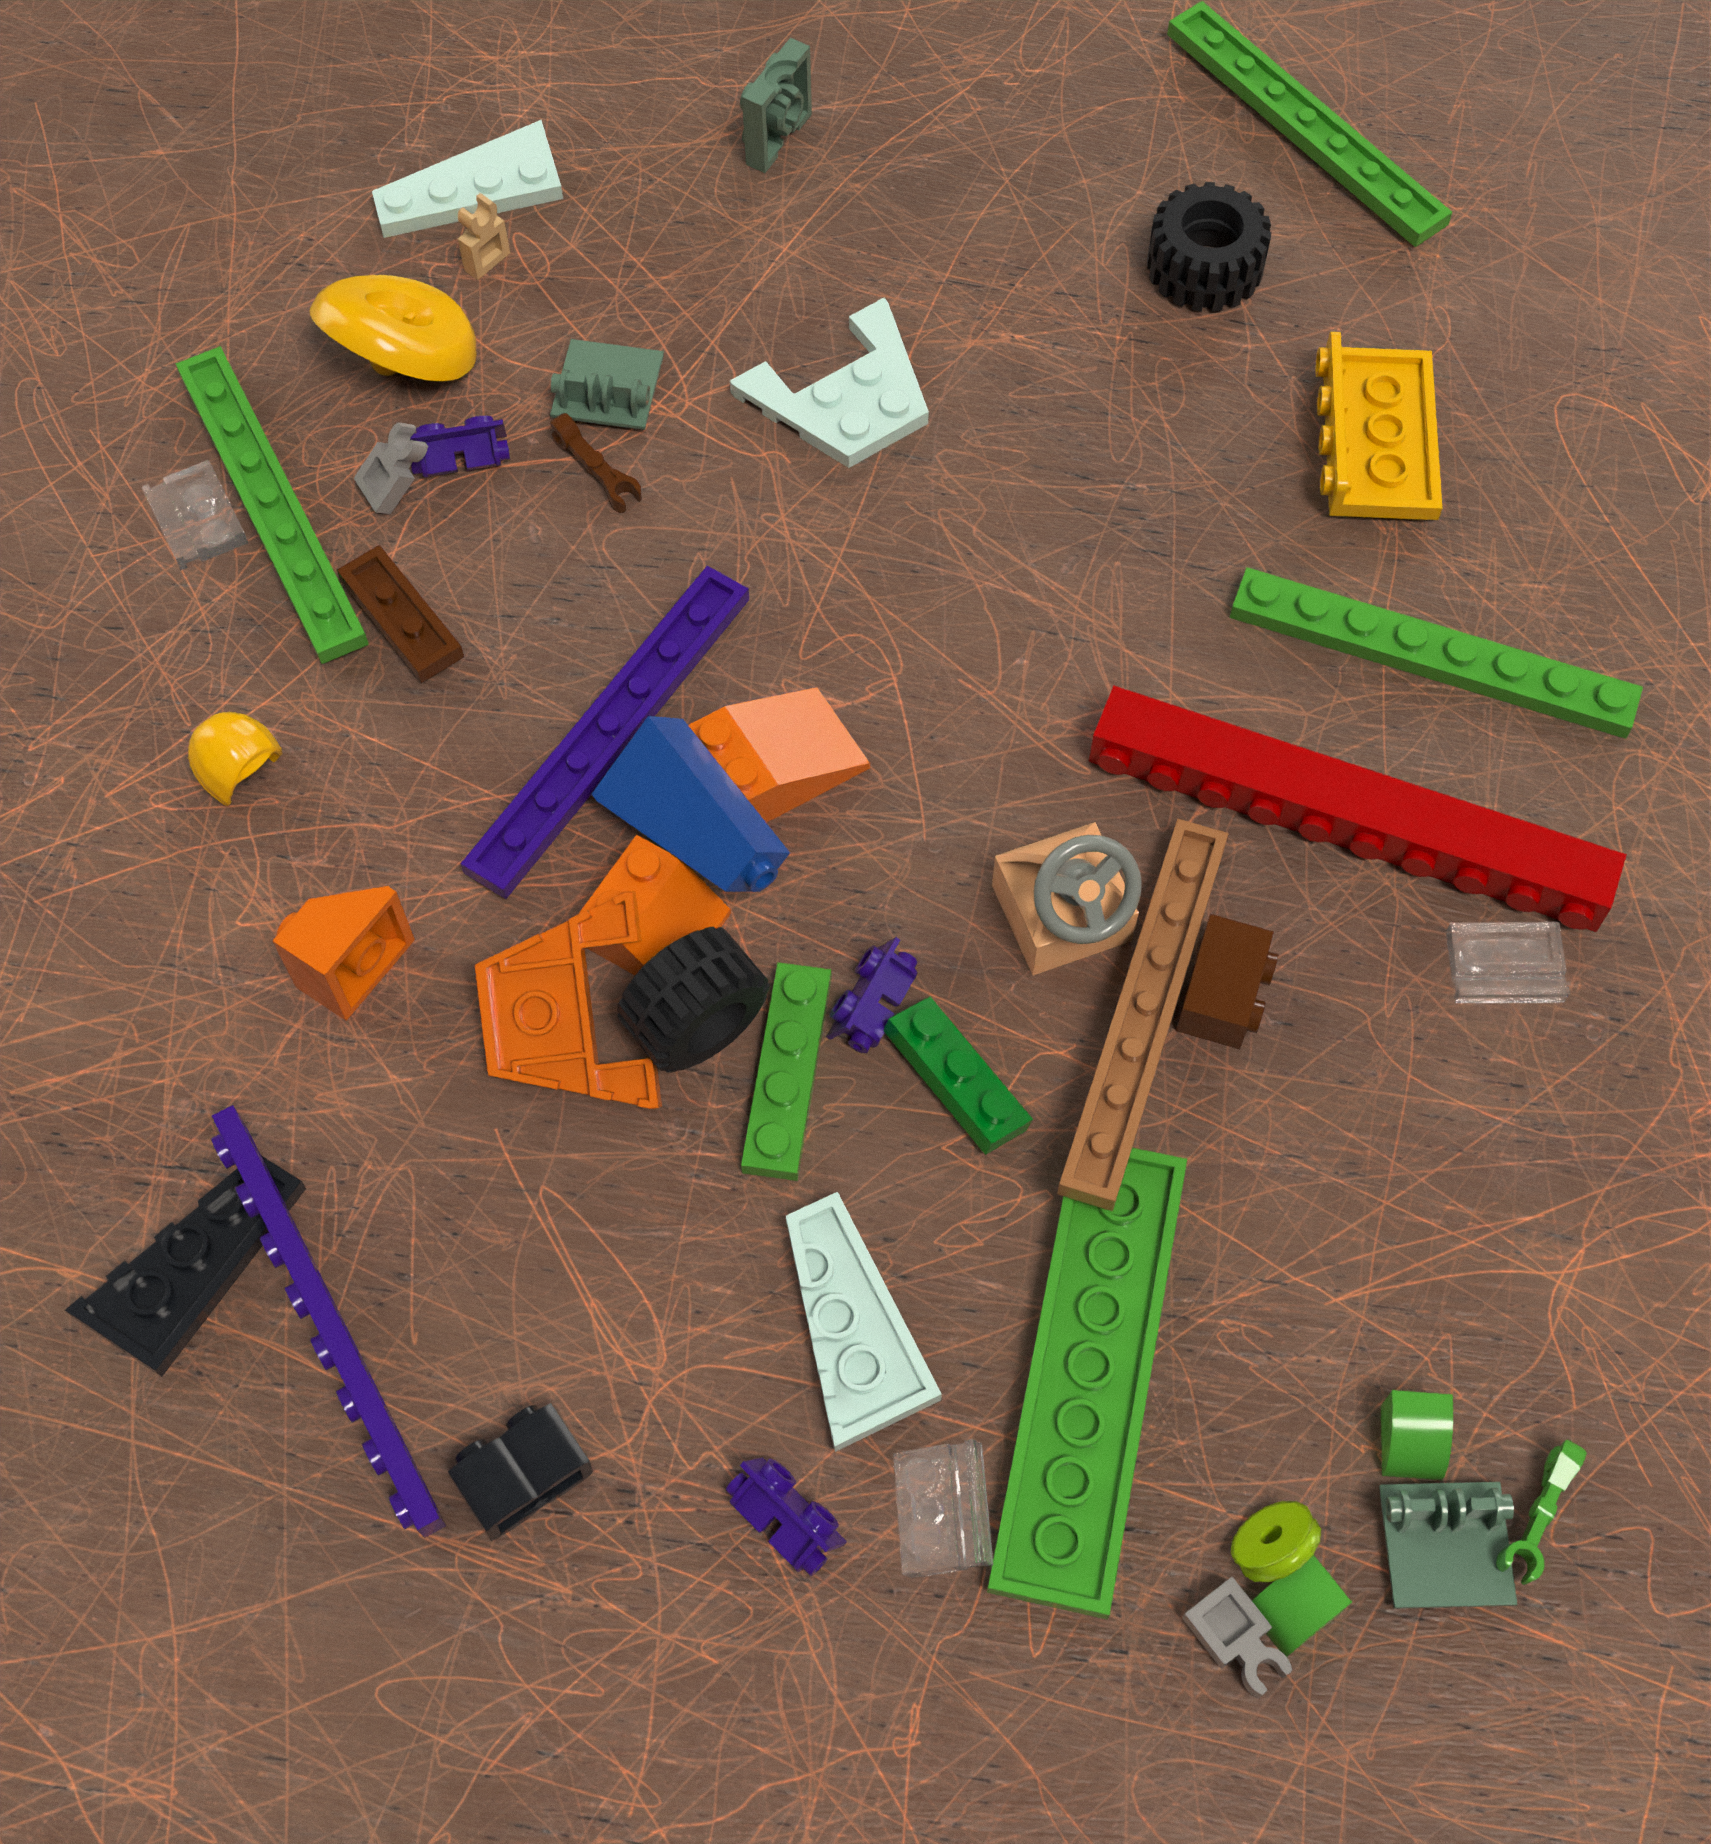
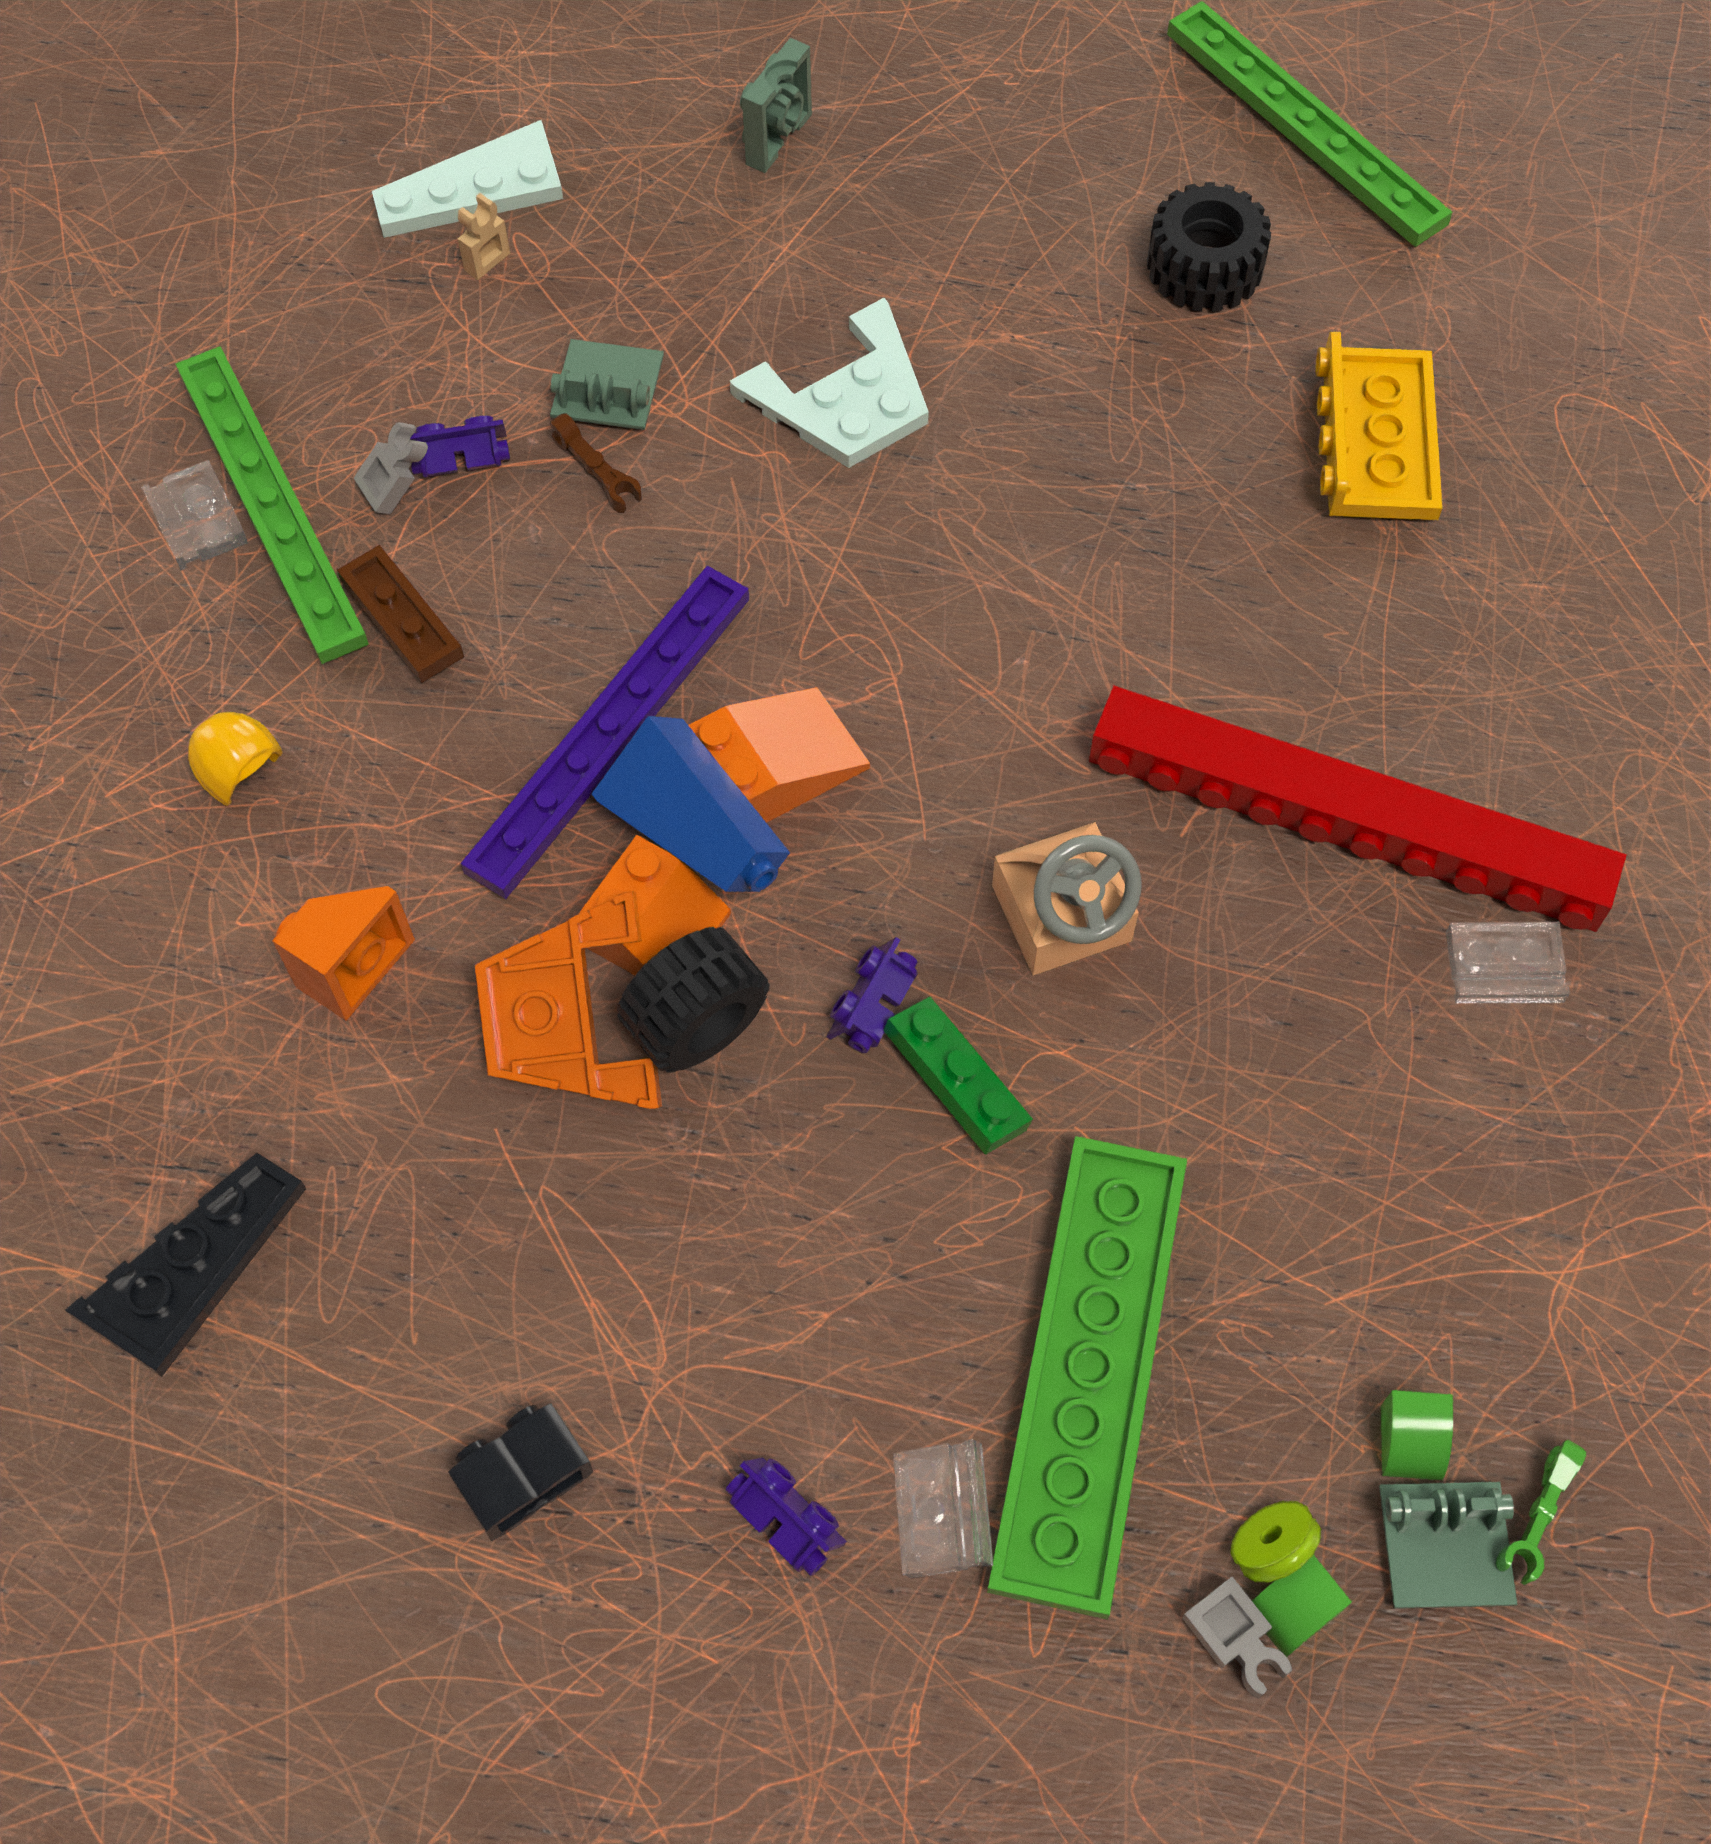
(334, 1343): dark purple plate -> none
(398, 326): yellow hat -> none
(786, 1072): bright green plate -> none
(858, 1337): light aqua wing -> none
(1142, 1017): medium nougat plate -> none
(1226, 982): reddish brown brick -> none
(1437, 653): bright green plate -> none

